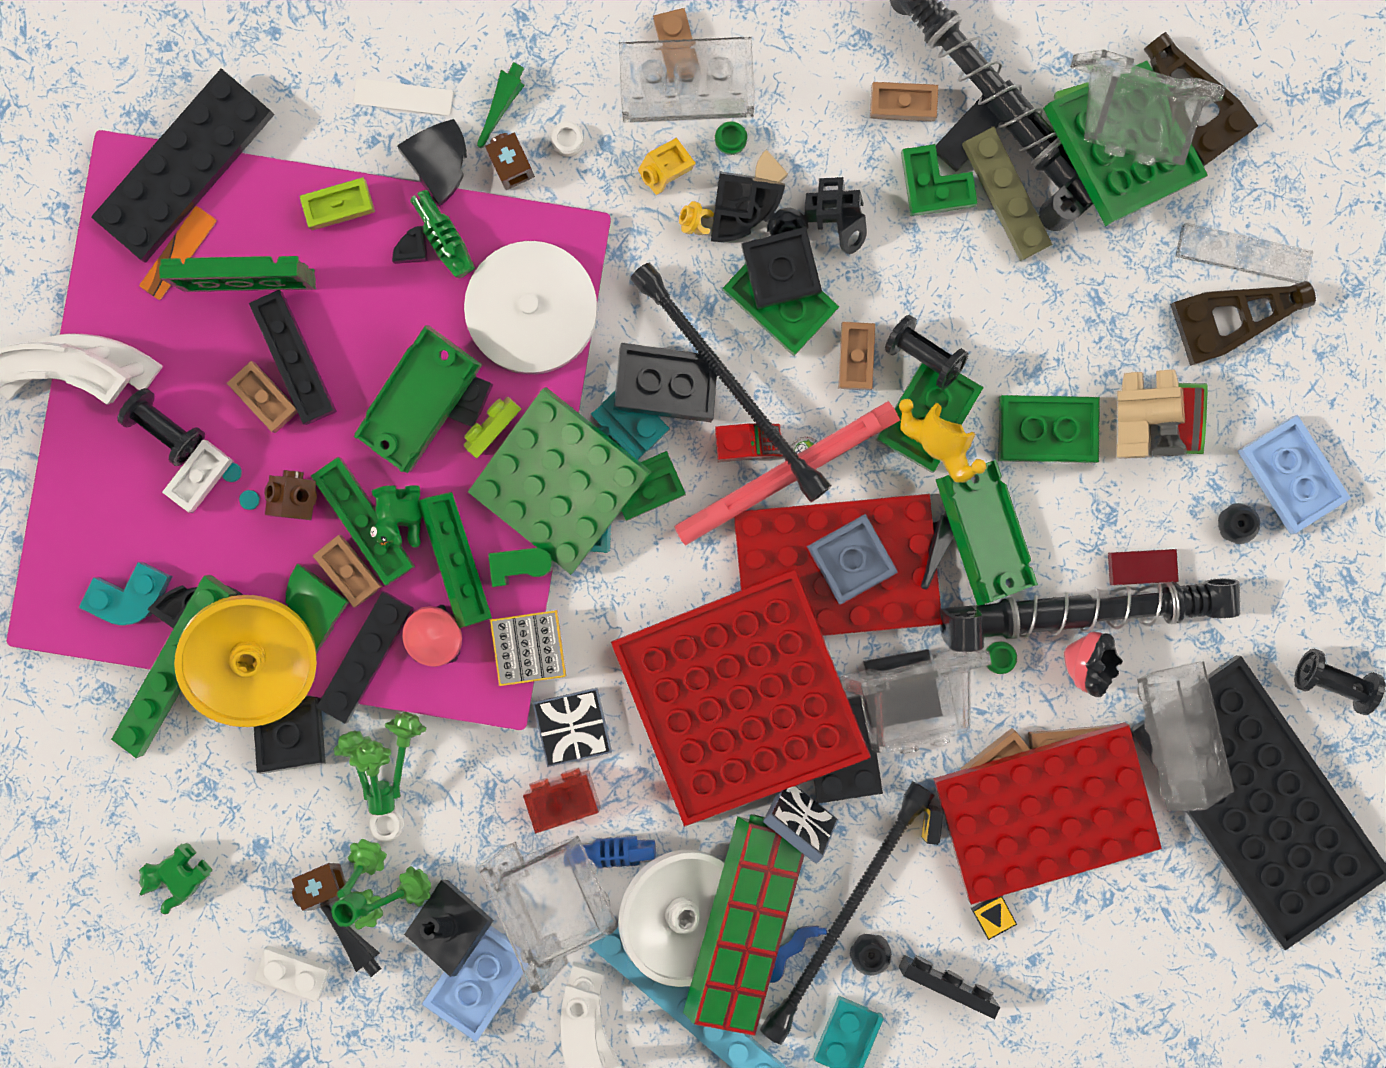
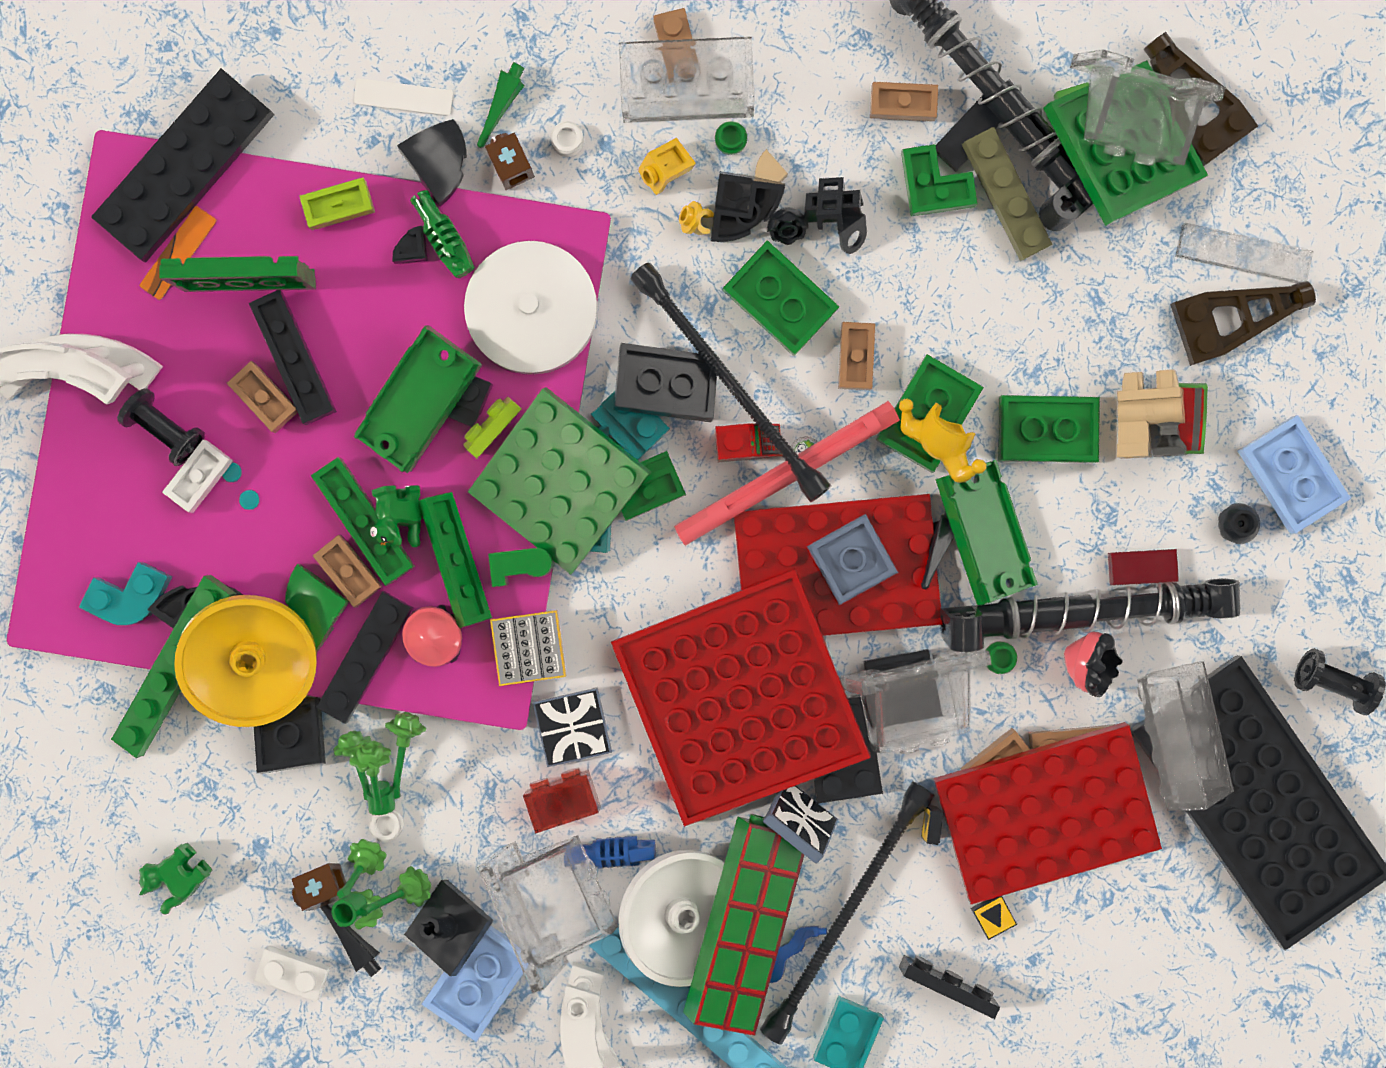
(290, 496): reddish brown brick -> none
(781, 268): black plate -> none
(870, 944): black plate -> none
(925, 351): black hose -> none

